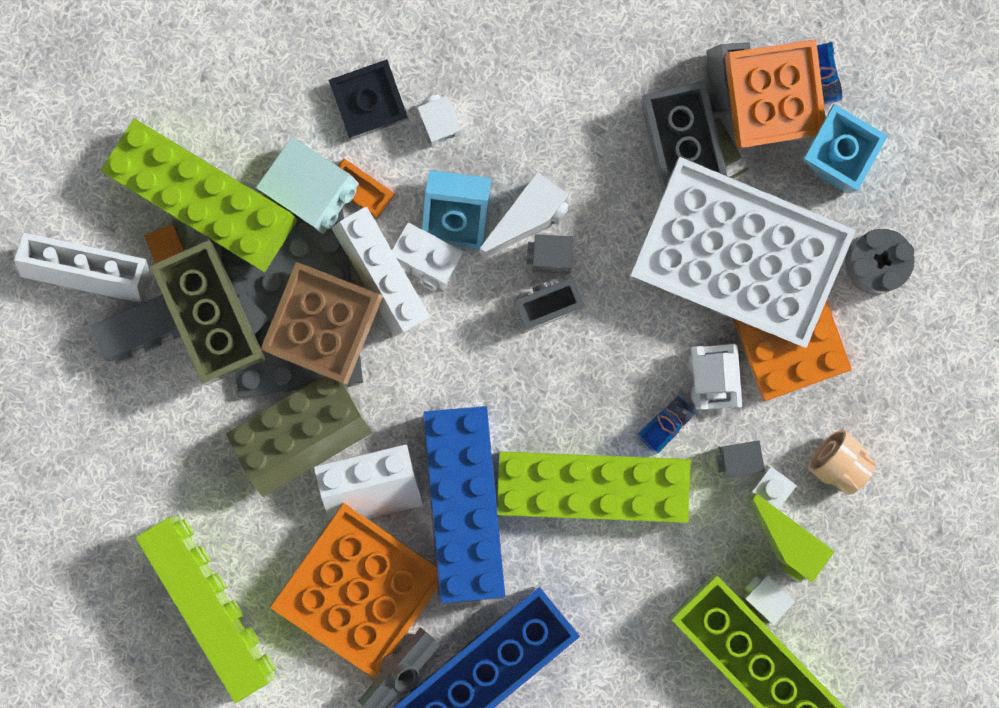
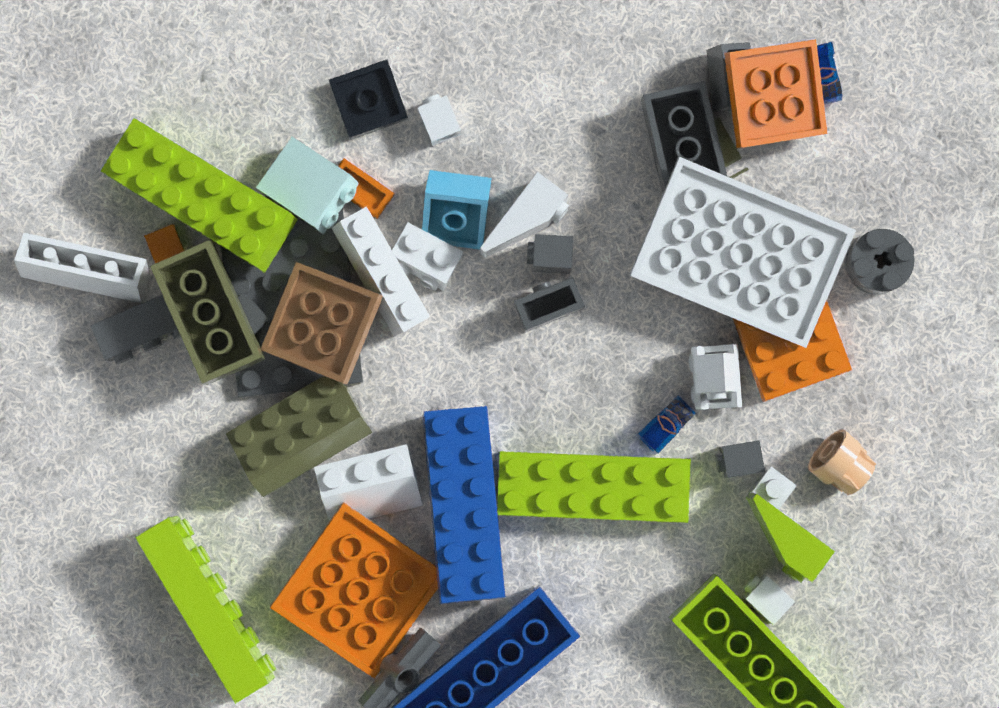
(844, 150): medium azure slope -> none

